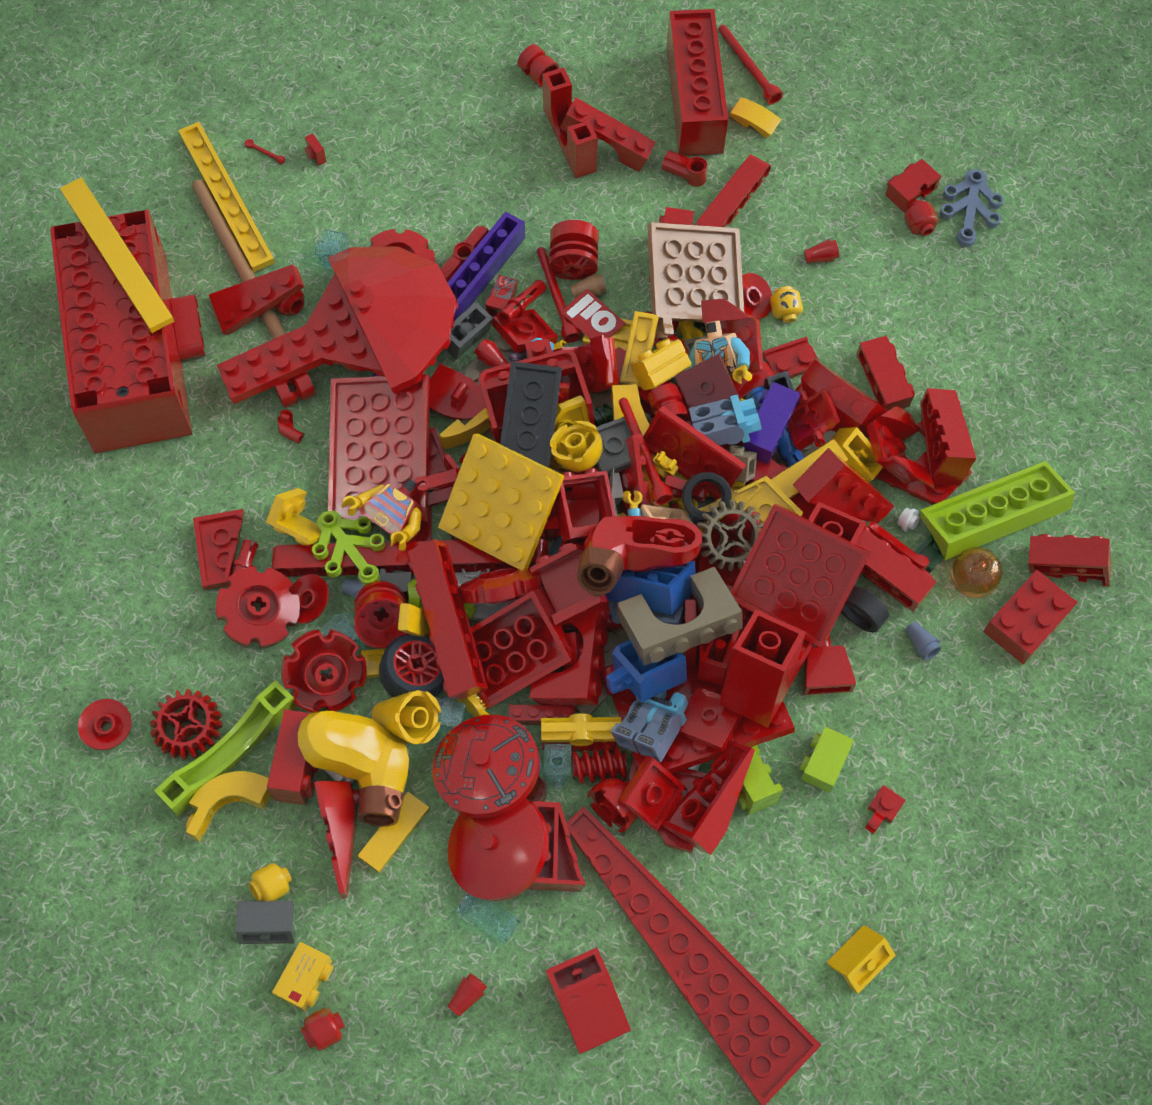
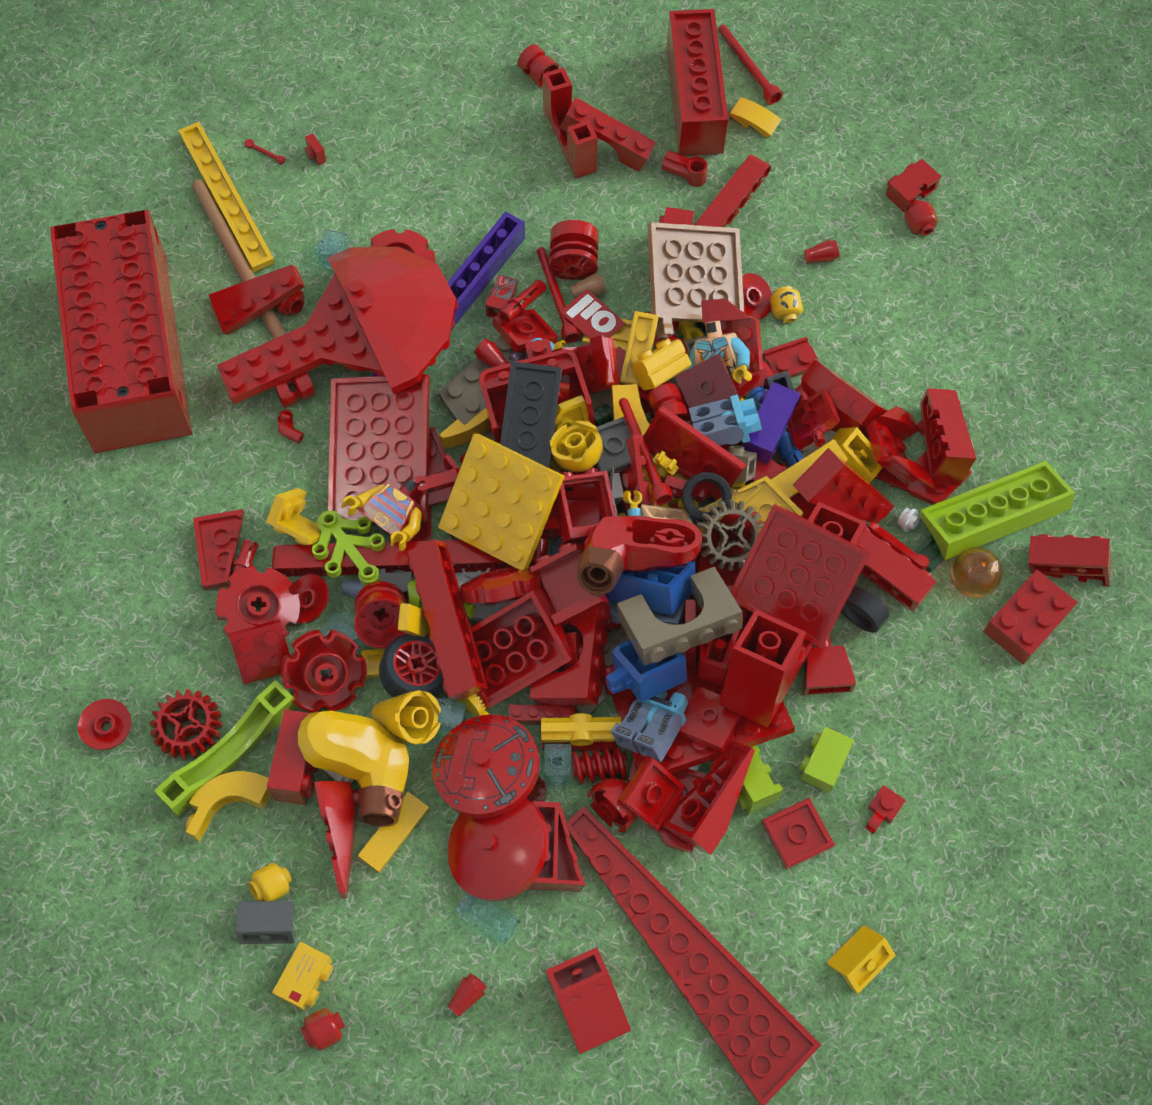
(117, 255): yellow tile -> none
(187, 327): red beam -> none
(259, 650): none -> red plate
(454, 394): red shield -> none
(463, 249): red piece -> none
(468, 329): dark grey brick -> none
(797, 833): none -> red plate
(885, 373): red brick -> none
(923, 641): sand blue cone -> none
(972, 204): sand blue plant -> none

